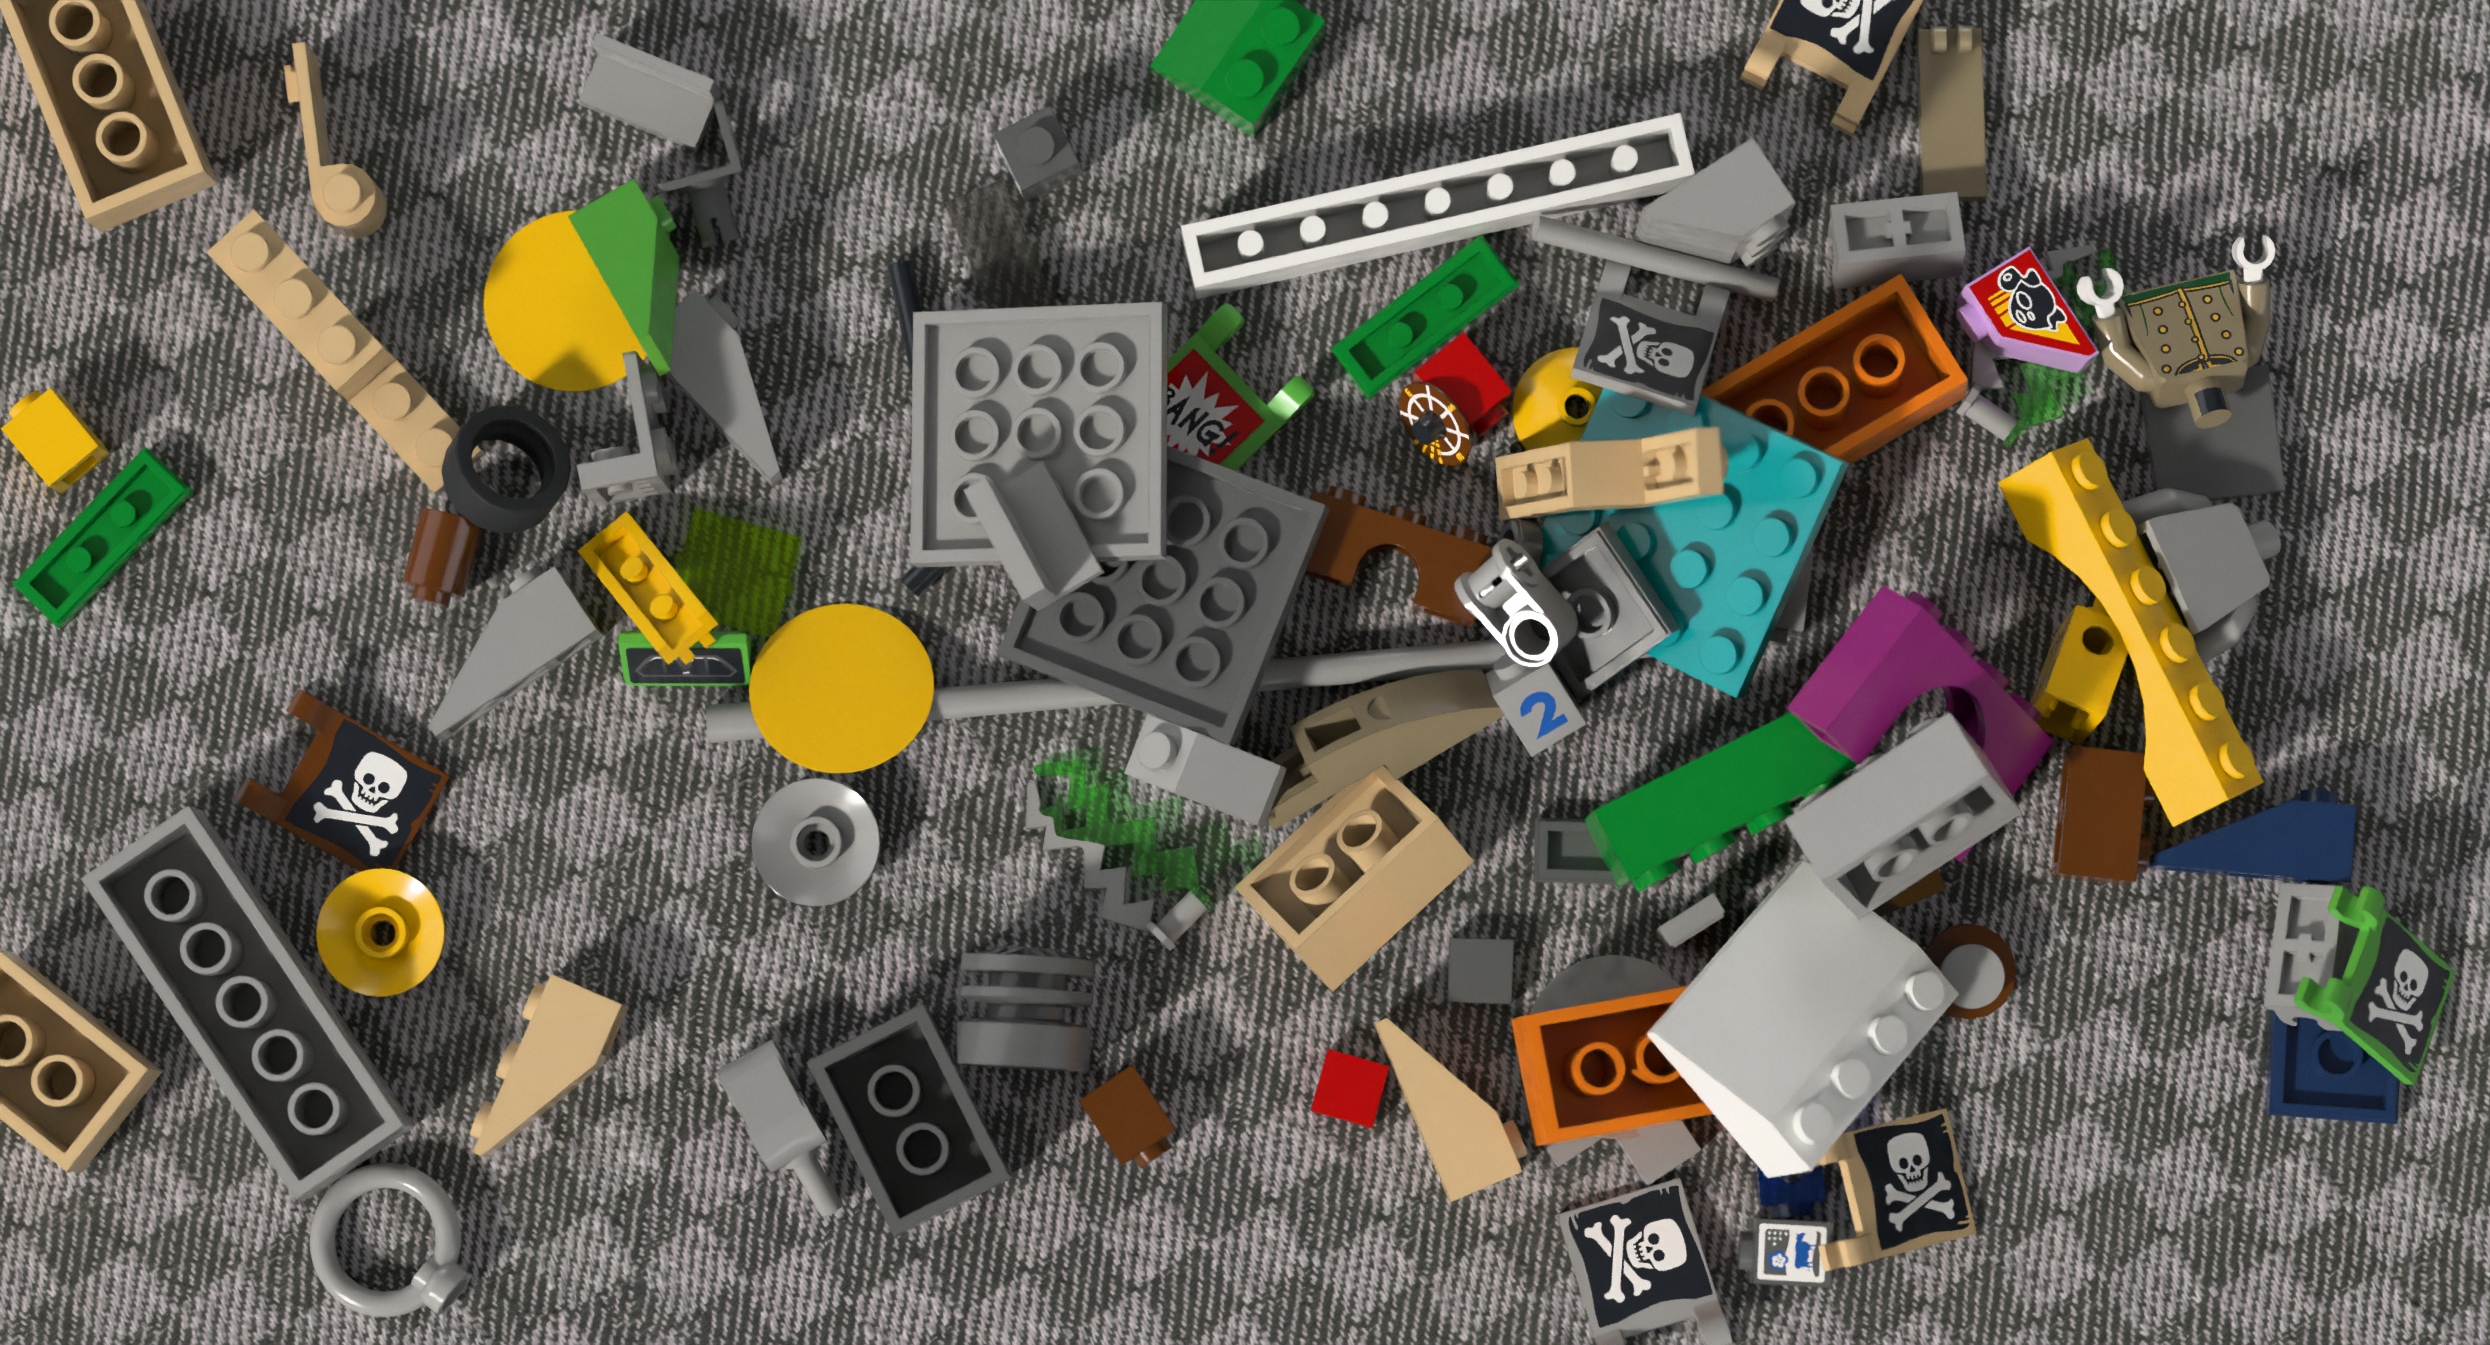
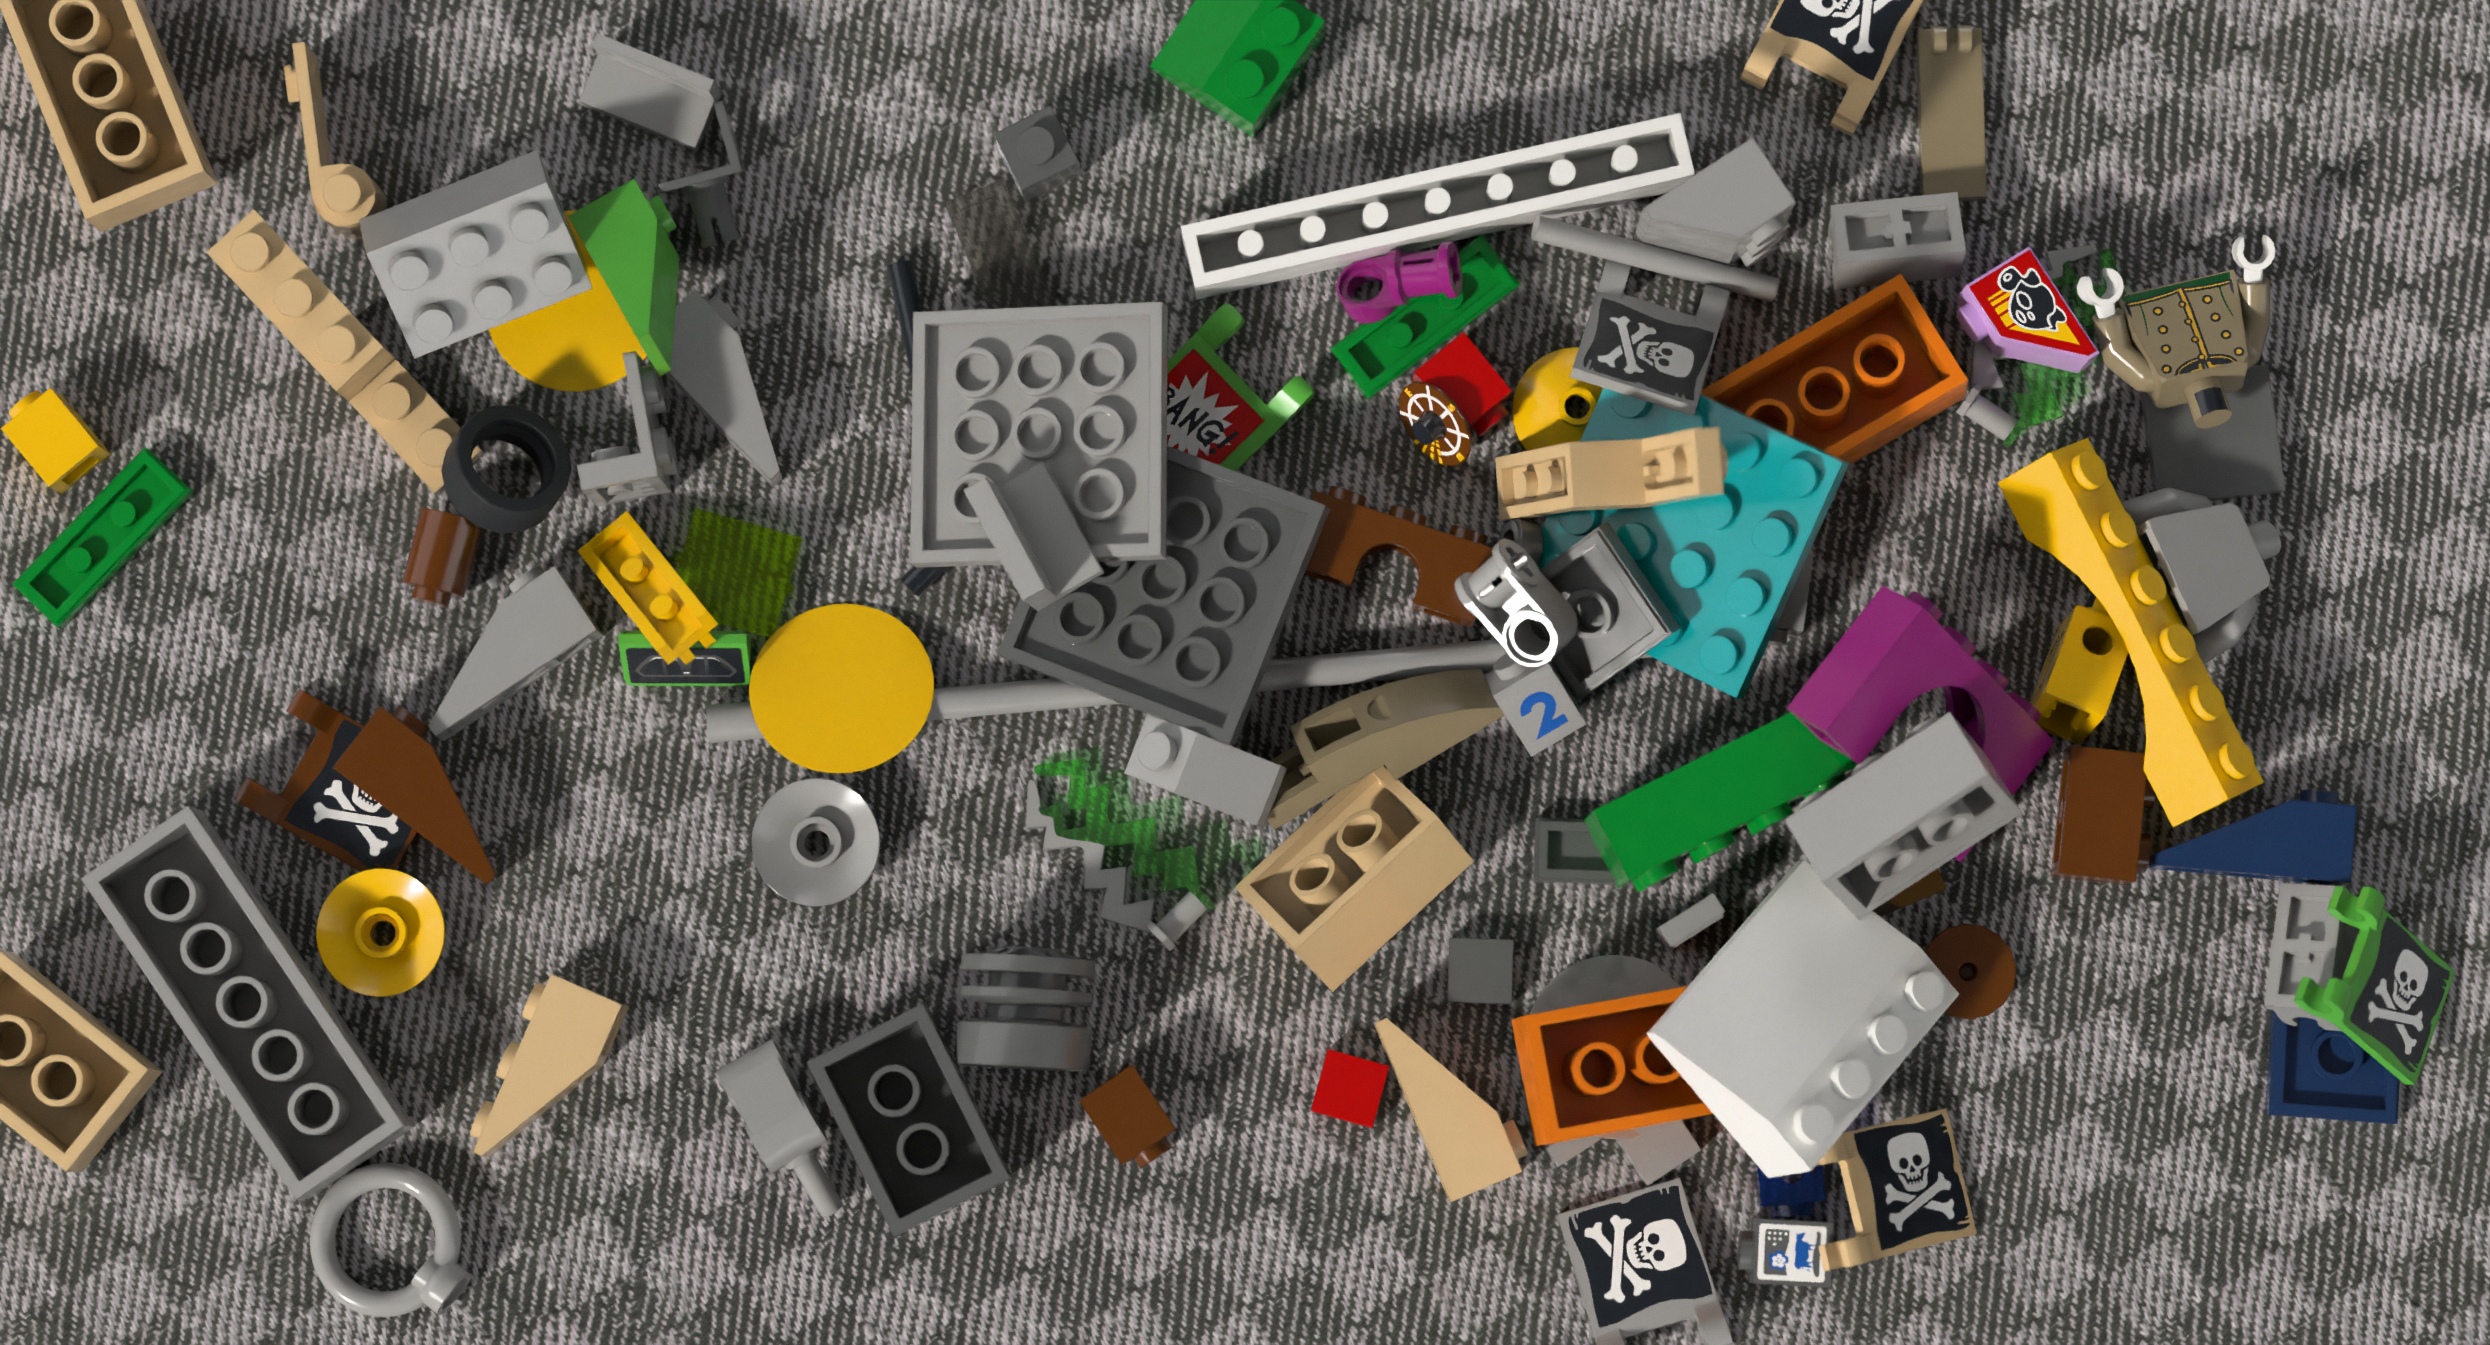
(409, 780): none -> reddish brown slope
(475, 254): none -> light grey brick
(1402, 279): none -> magenta connector
(1974, 974): light grey tile -> none

